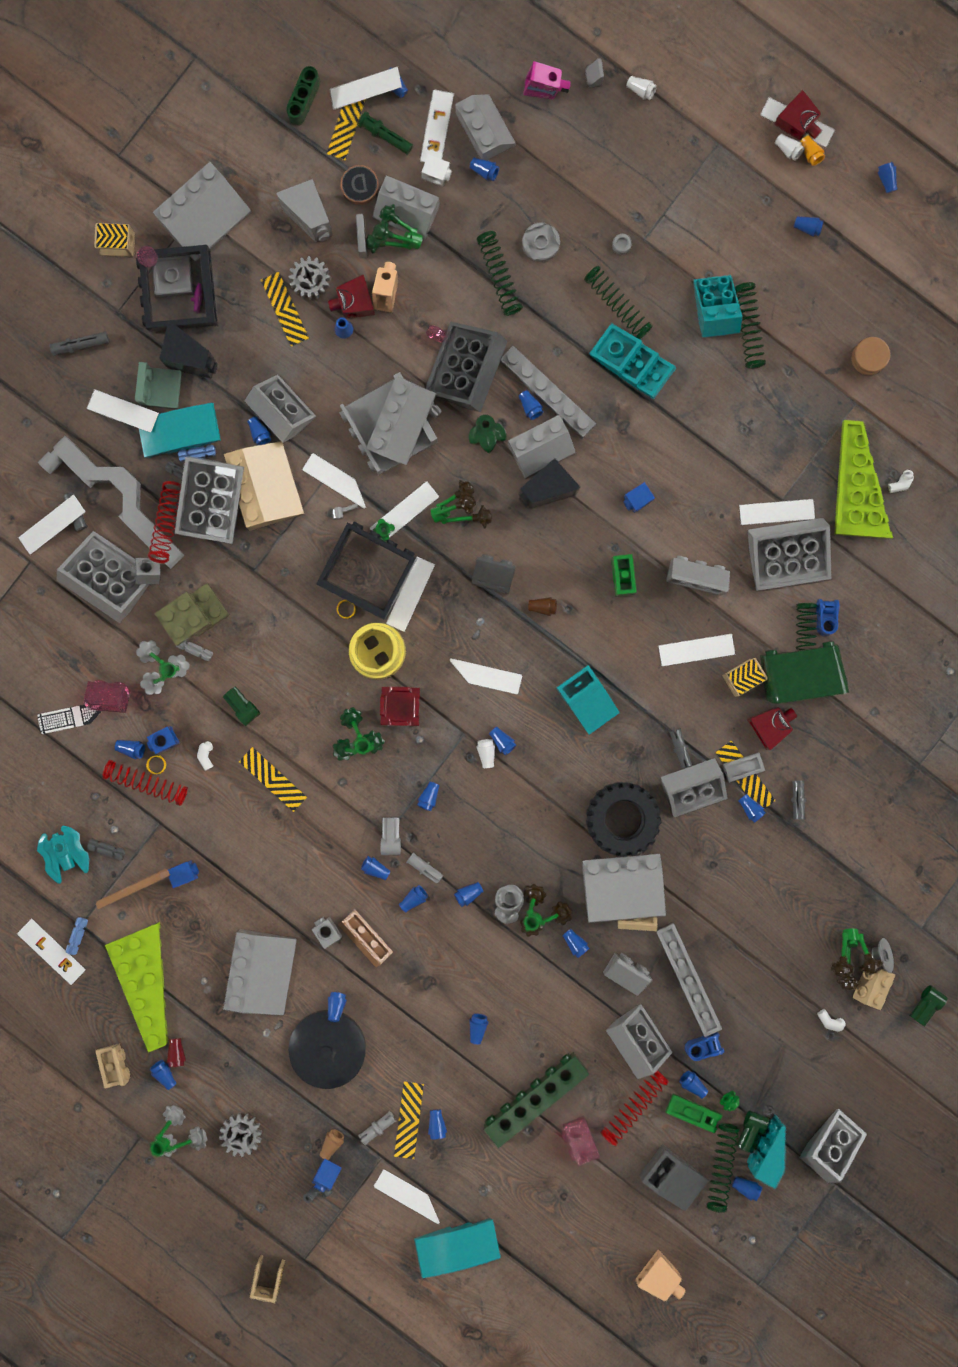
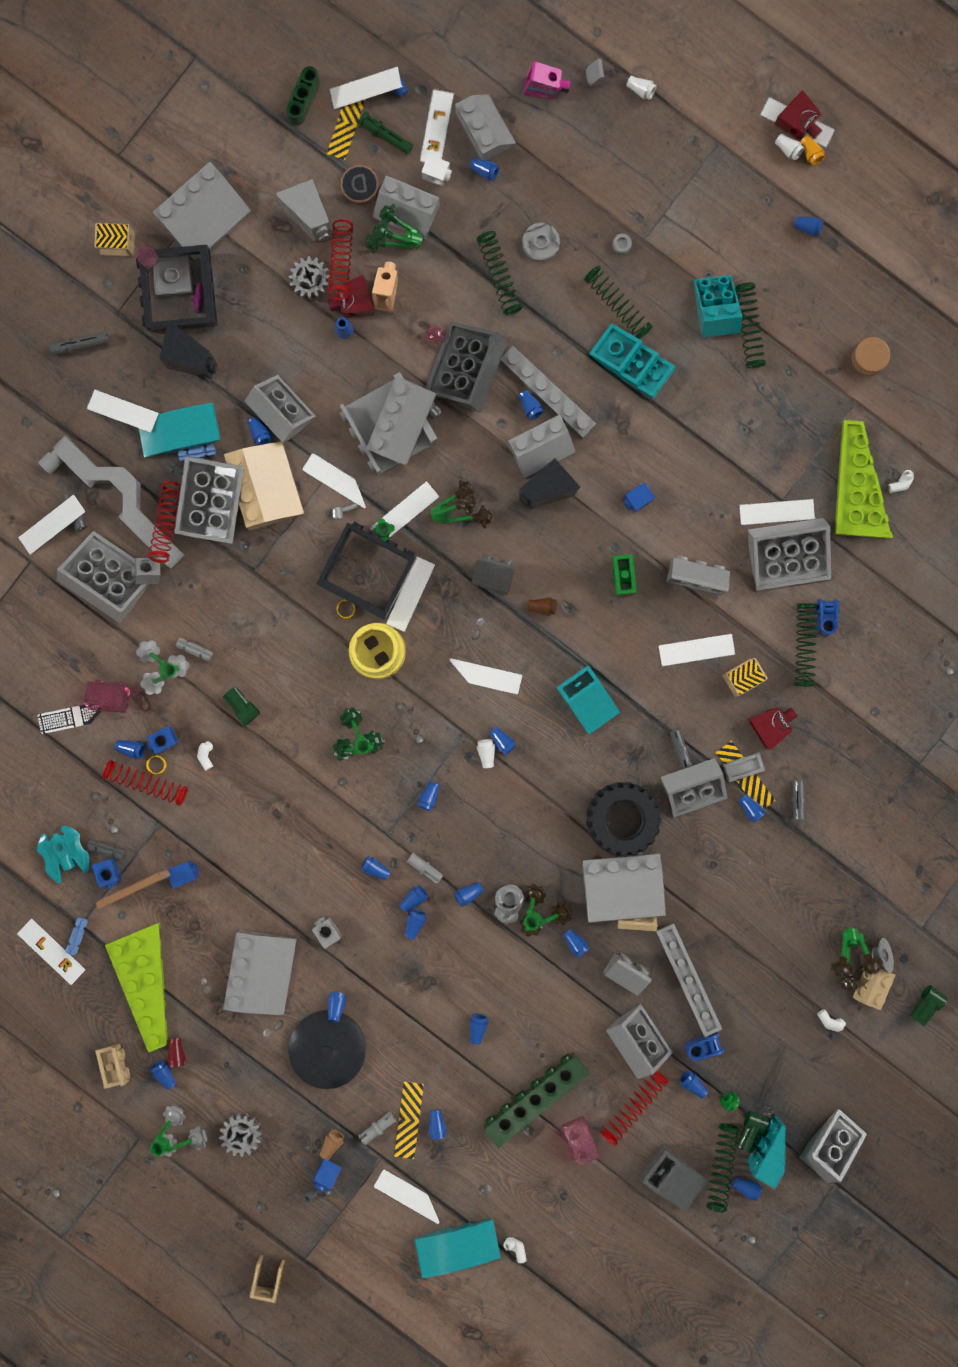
(110, 865): none -> blue brick
(157, 386): sand green bracket -> none
(192, 614): olive bracket -> none
(272, 779): sticker -> none
(284, 309): sticker -> none
(343, 233): none -> red piece
(361, 235): light grey tile -> none
(365, 938): medium nougat slope -> none
(390, 839): light grey piece -> none
(400, 706): dark red panel -> none
(414, 923): none -> blue cone
(487, 436): dark green plate -> none
(516, 1246): none -> white arm
(660, 1278): light nougat torso -> none
(693, 1113): green plate -> none
(804, 674): dark green windscreen -> none
(888, 176): blue cone -> none

